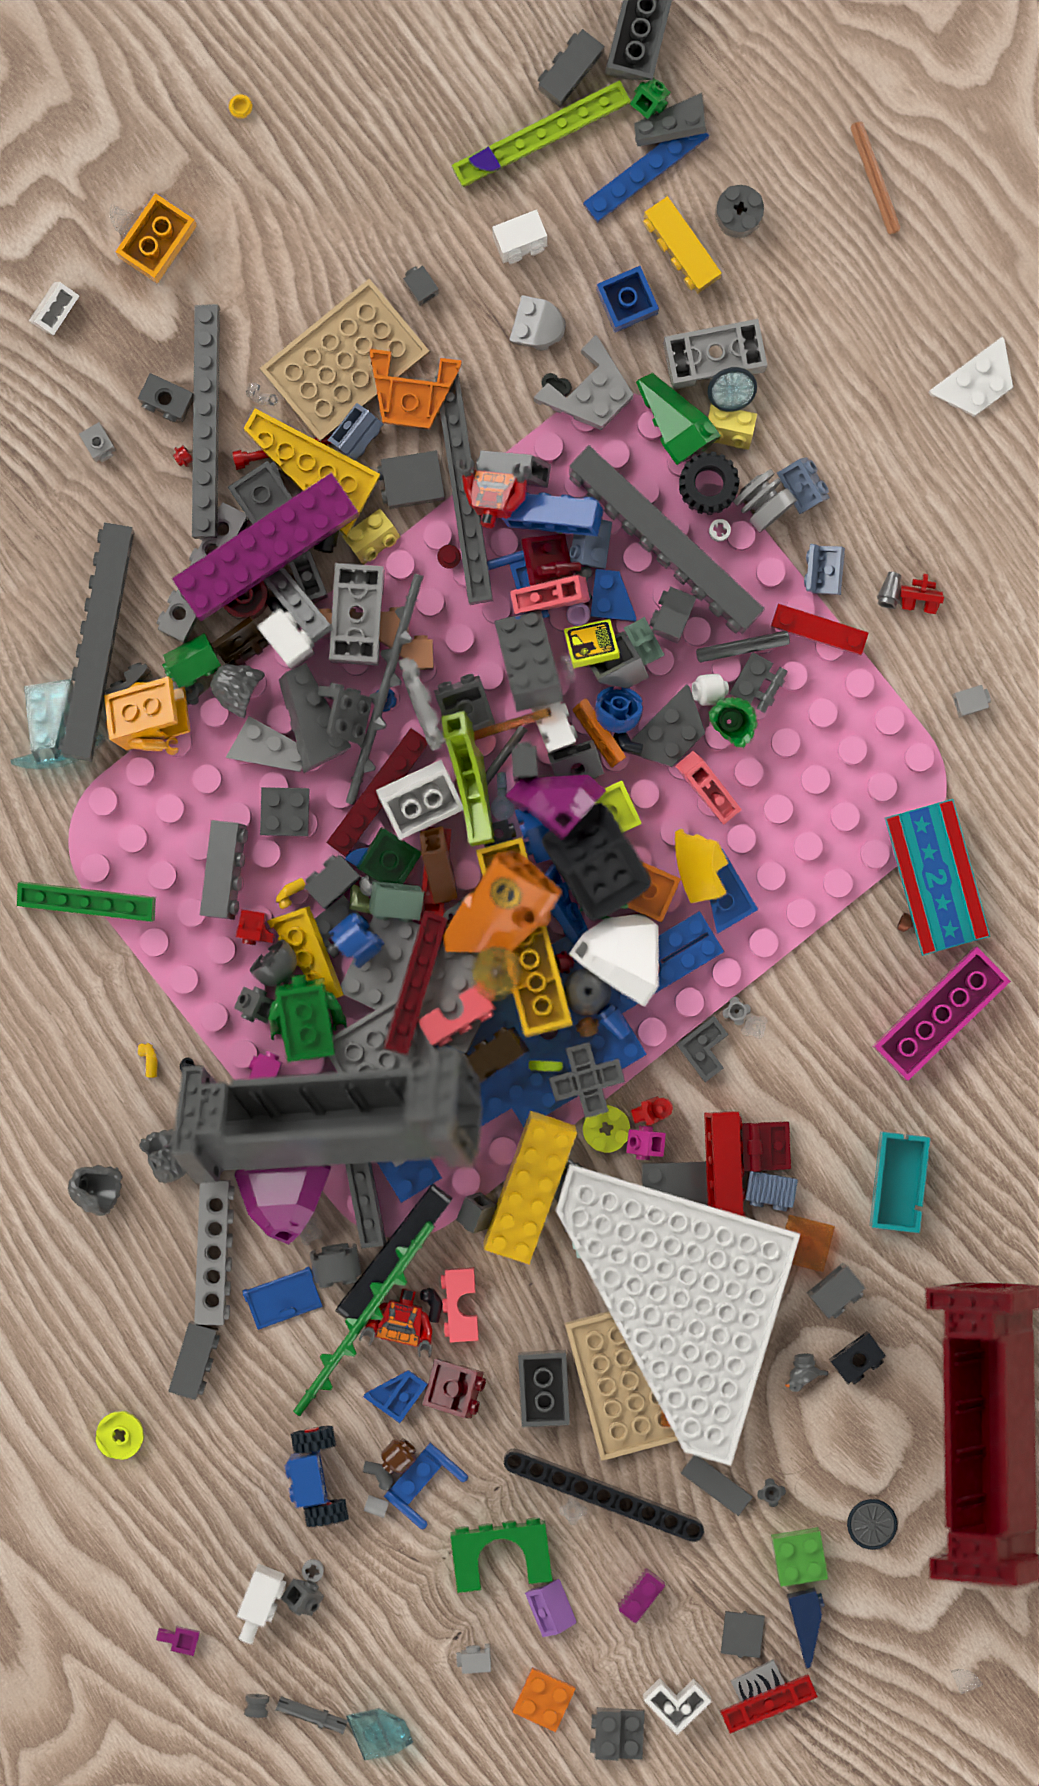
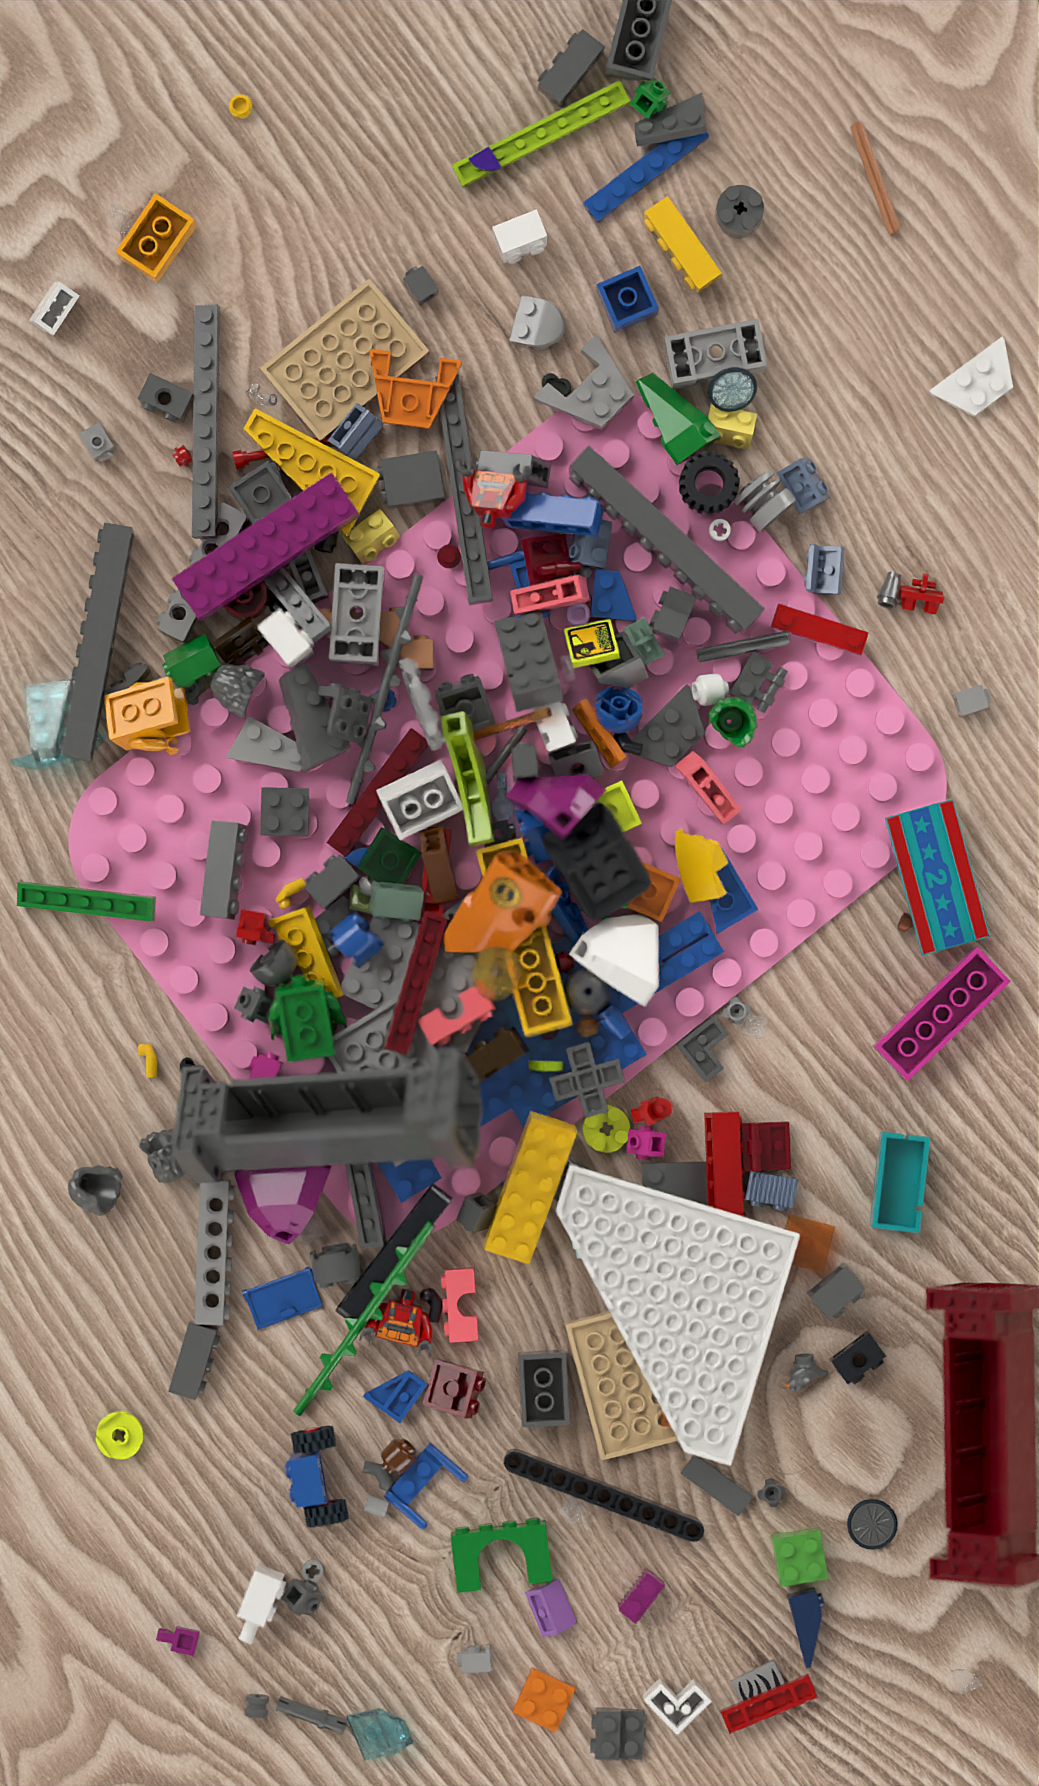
(742, 1634): dark grey piece -> none

